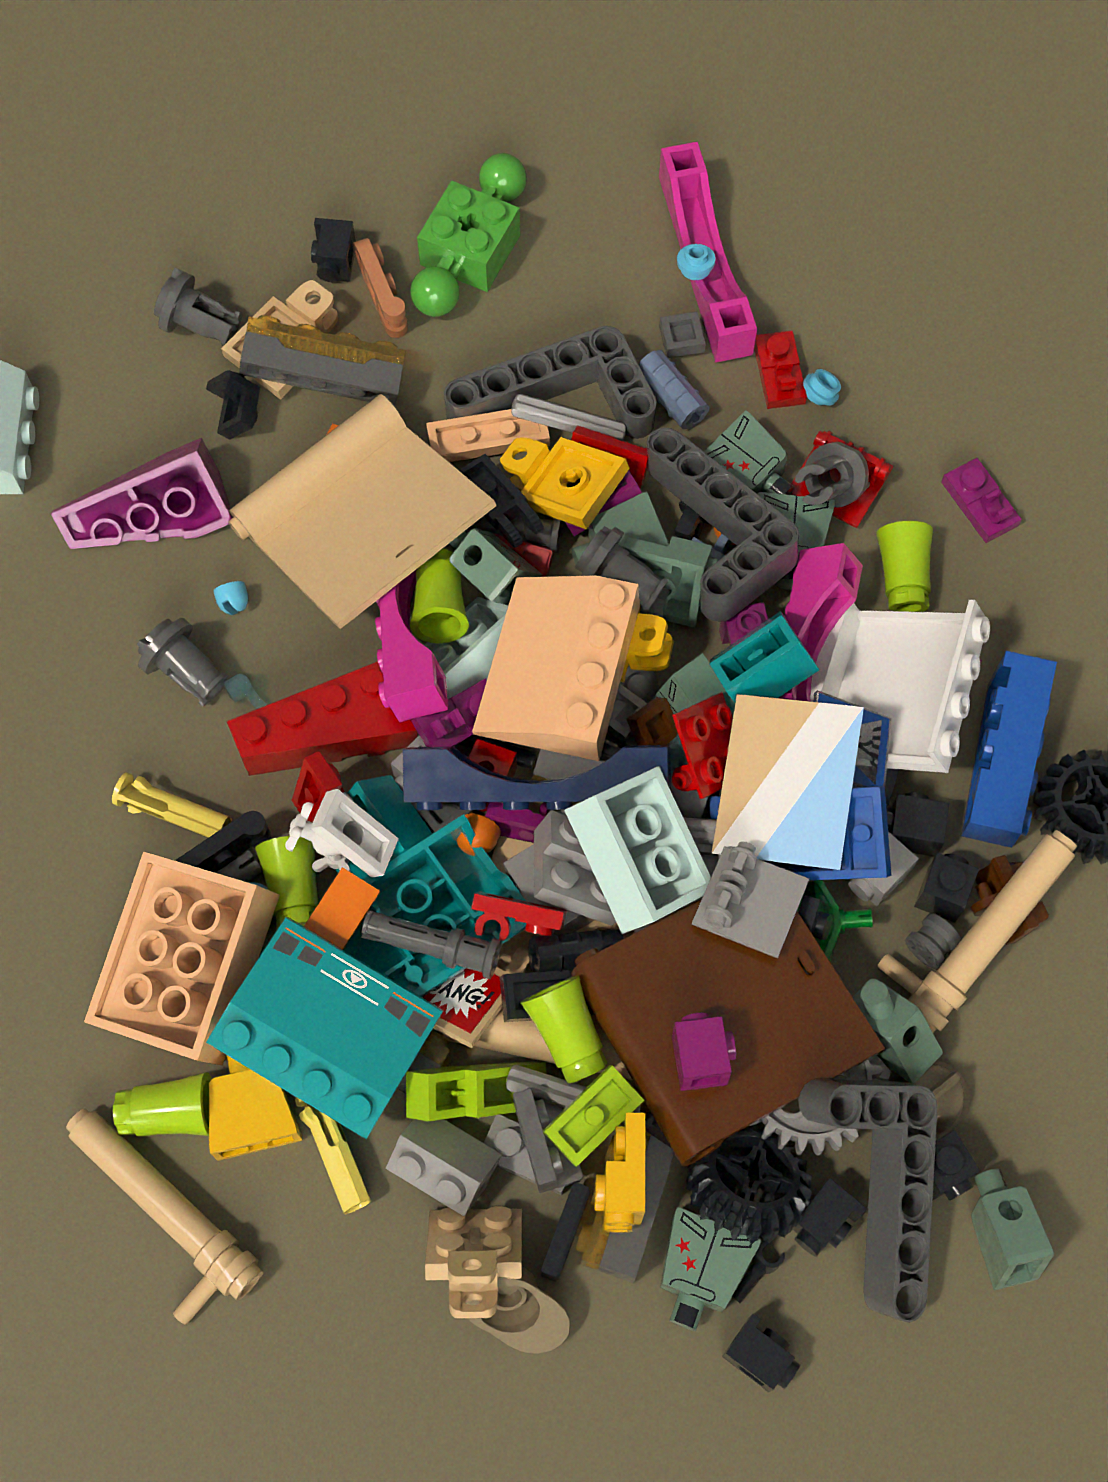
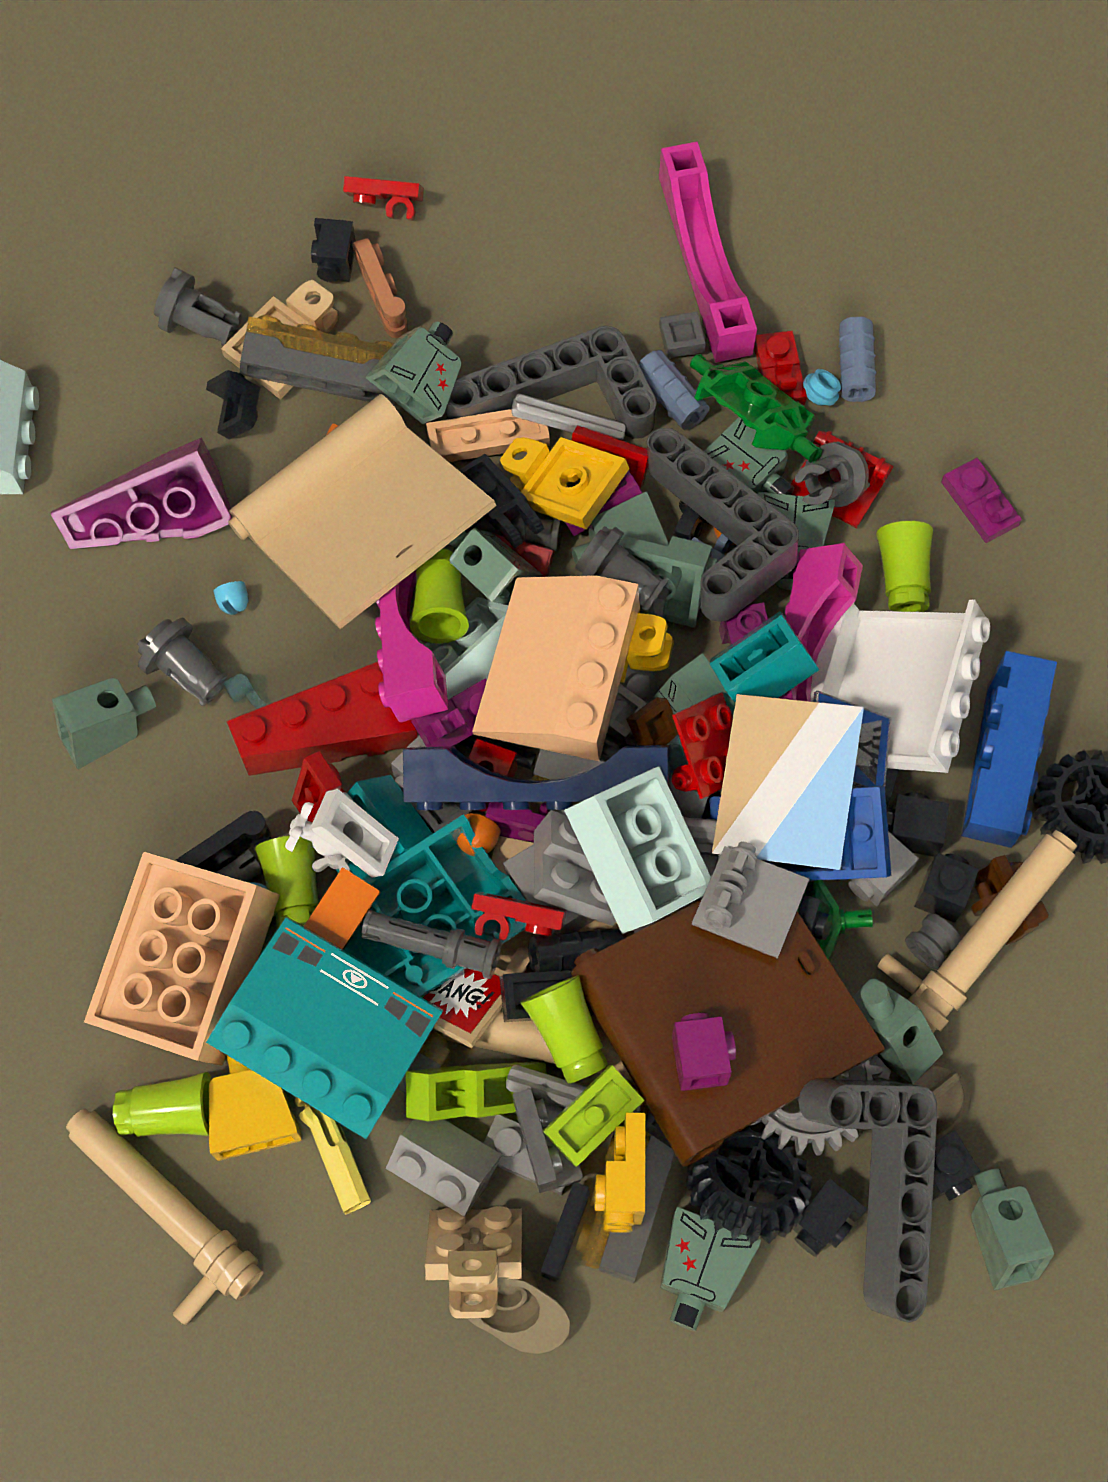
(99, 718): none -> sand green torso
(167, 806): light yellow piece -> none
(367, 190): none -> red plate
(419, 372): none -> sand green torso
(469, 235): bright green brick -> none
(696, 261): medium azure plate -> none
(756, 1272): black hand -> none
(762, 406): none -> green plate
(762, 1356): black brick -> none
(857, 359): none -> sand blue axle

